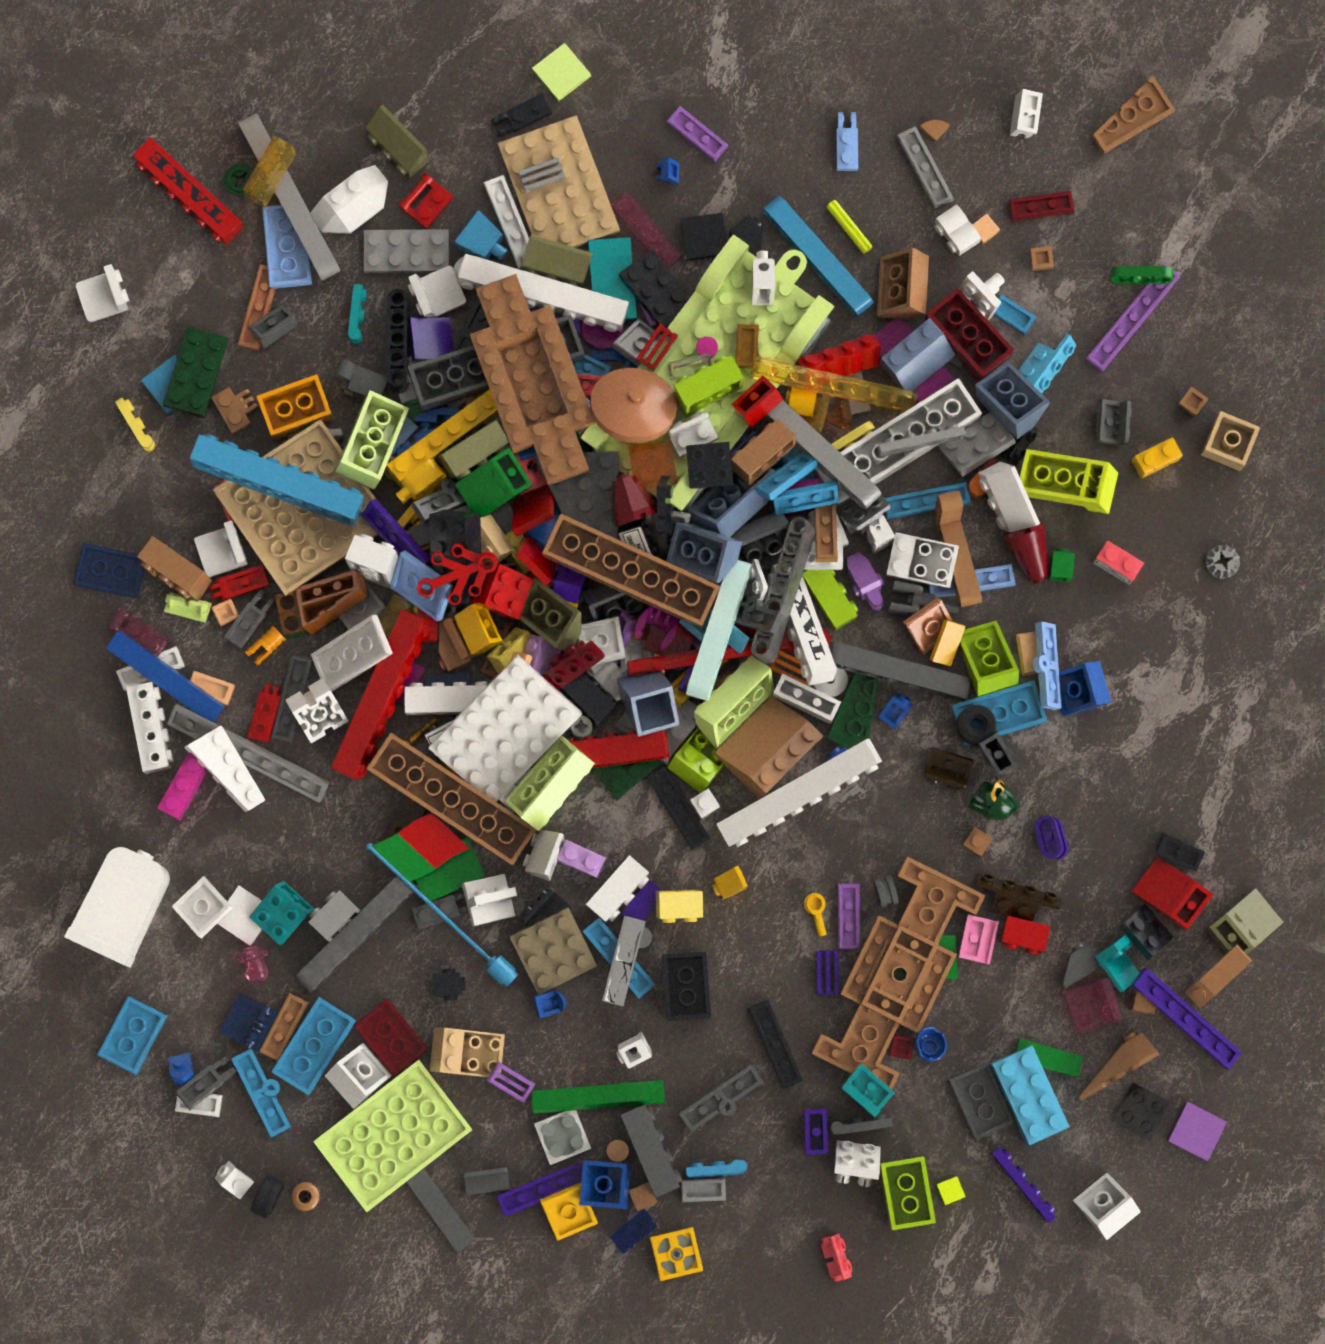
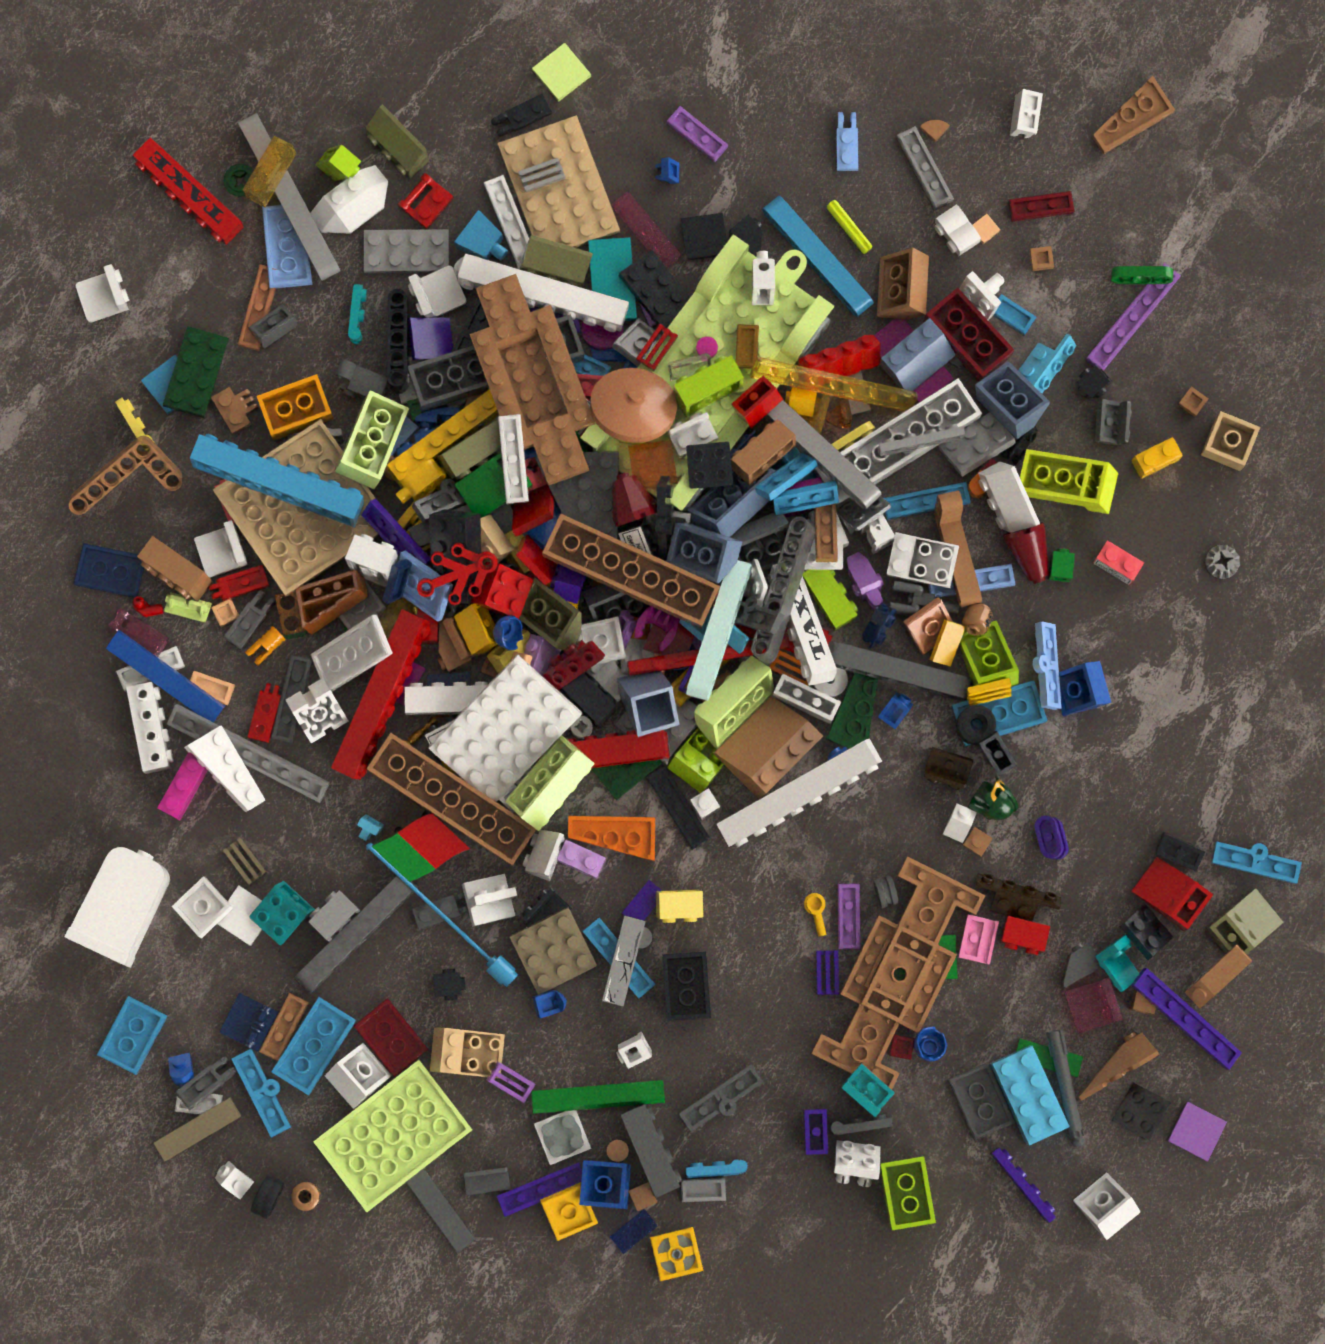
(122, 471): none -> medium nougat beam
(146, 609): none -> red arm
(197, 1129): none -> dark tan tile
(233, 846): none -> dark tan tile
(255, 966): clear pink animal -> none
(338, 163): none -> lime brick
(370, 826): none -> medium azure tile
(397, 581): none -> dark blue tile
(451, 874): green tile -> none
(508, 632): none -> blue hair
(513, 459): none -> white tile
(618, 890): white brick -> none
(621, 834): none -> orange wing
(729, 883): yellow slope -> none
(775, 1044): black tile -> none
(841, 1267): coral hinge -> none
(876, 632): none -> dark blue hinge
(950, 1190): neon yellow tile -> none
(959, 823): none -> white brick
(978, 618): none -> medium nougat head
(989, 691): none -> yellow tile
(1027, 652): light nougat tile -> none
(1058, 1051): none -> dark grey piece
(1093, 382): none -> black brick
(1256, 861): none -> dark azure hinge

